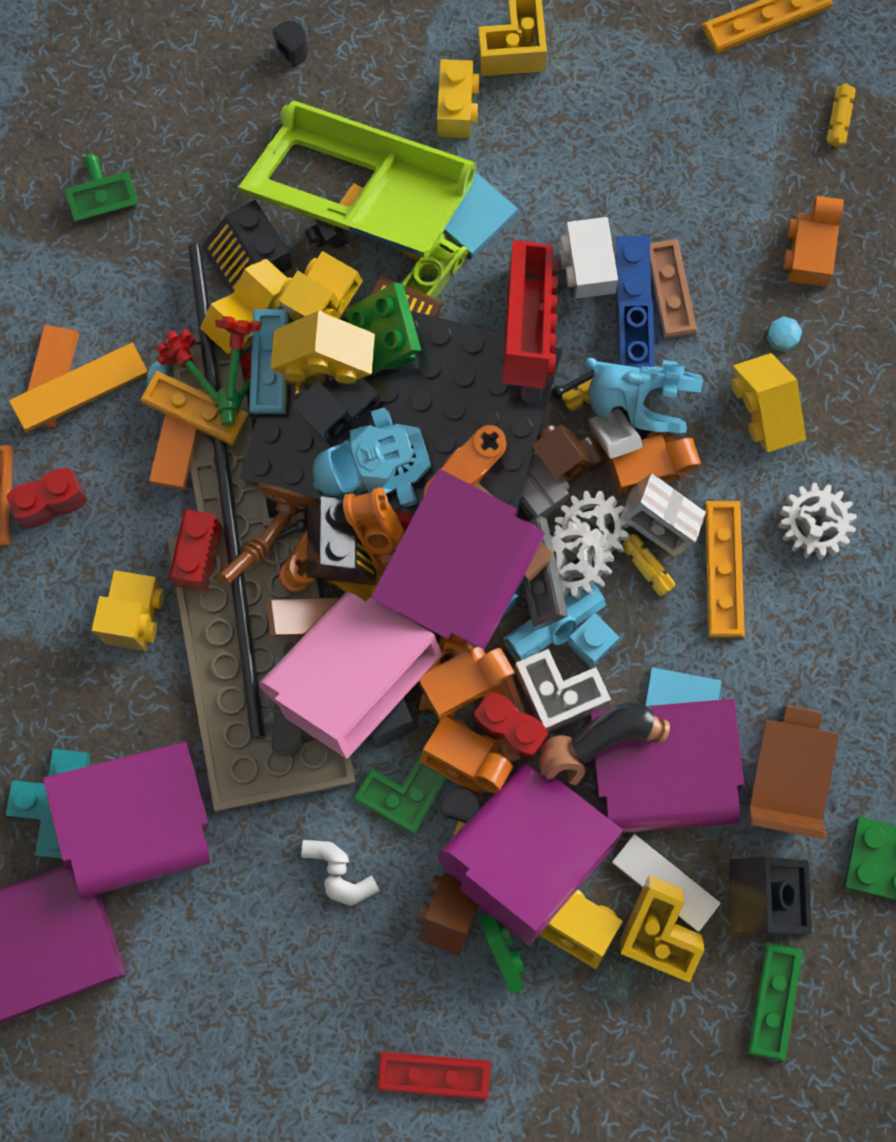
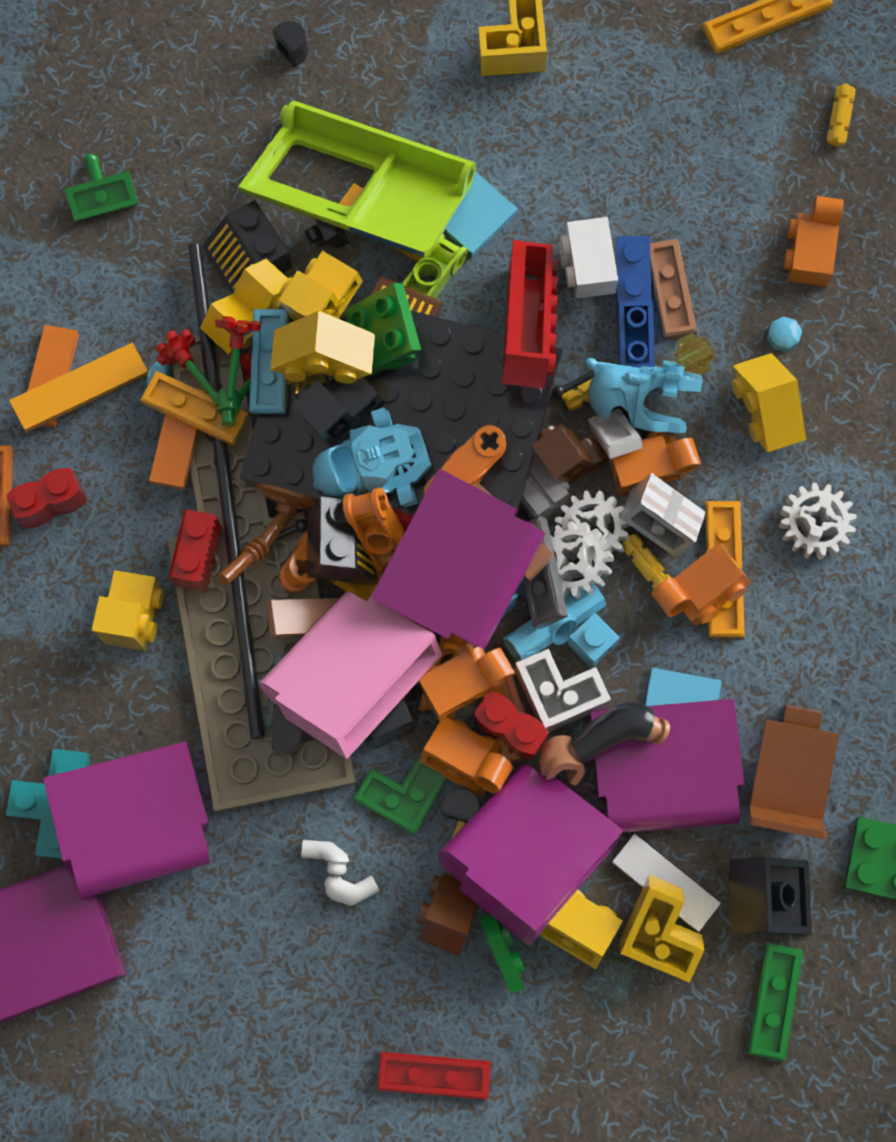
(455, 95): yellow brick -> none
(695, 354): none -> clear yellow gear
(702, 587): none -> orange hinge

